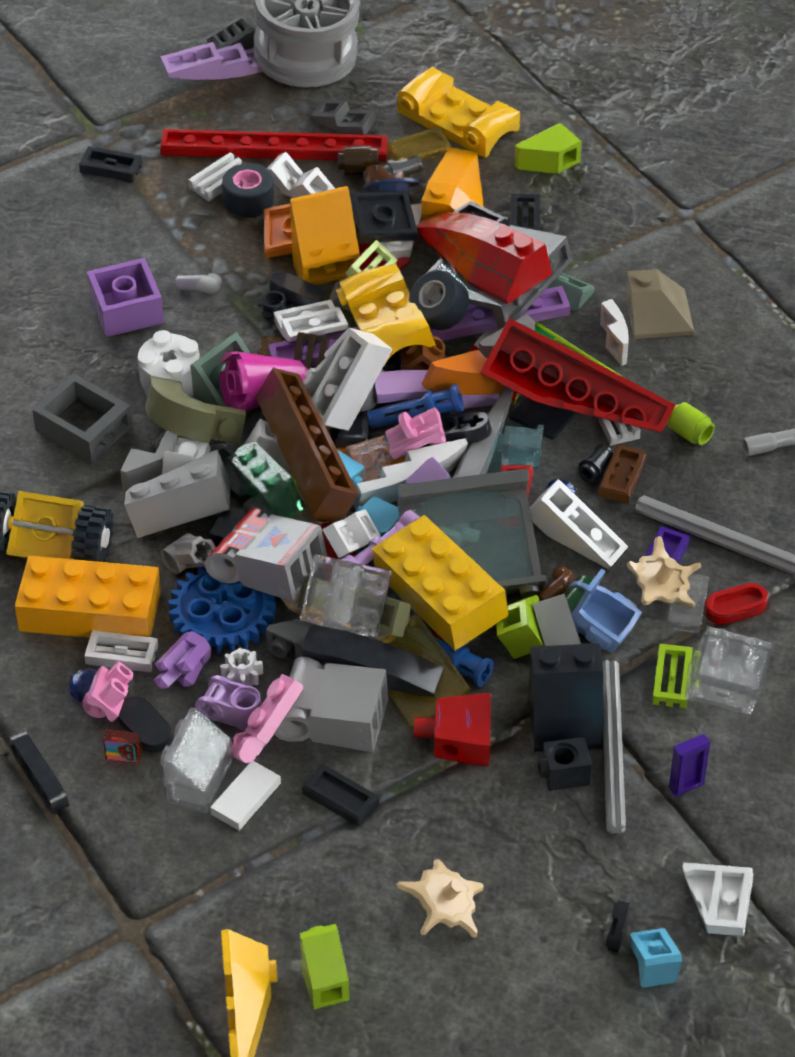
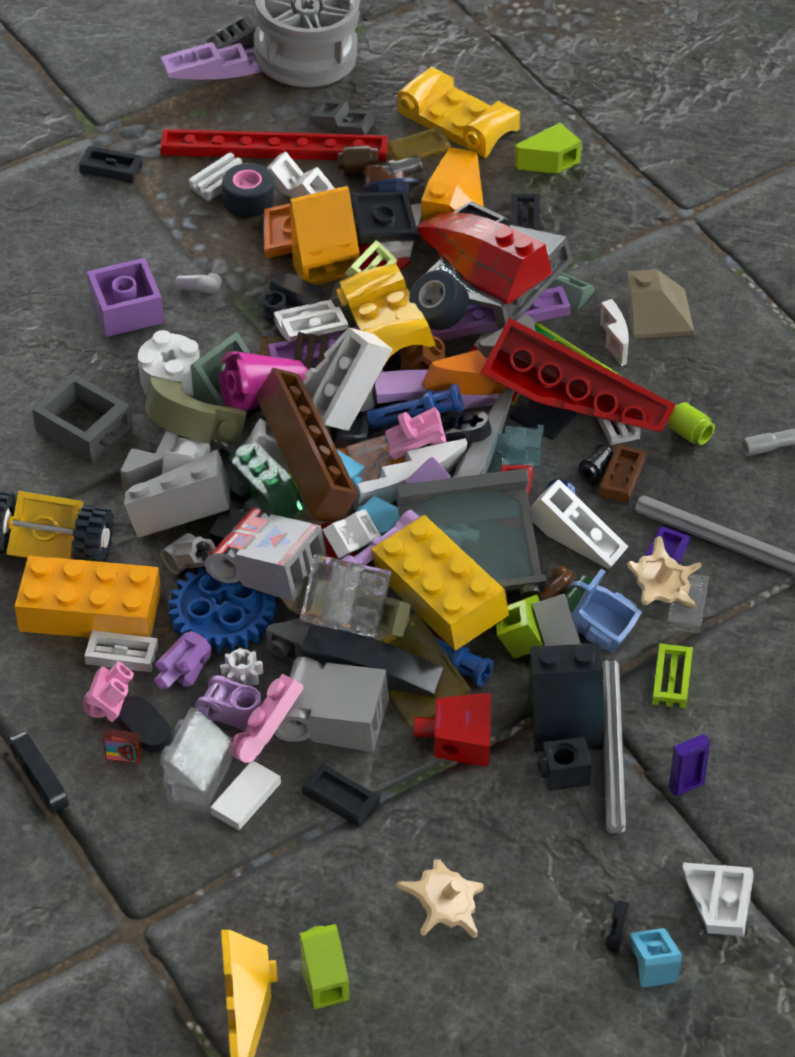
(81, 683): clear blue tile -> none
(728, 670): clear slope -> none
(736, 603): red tile -> none

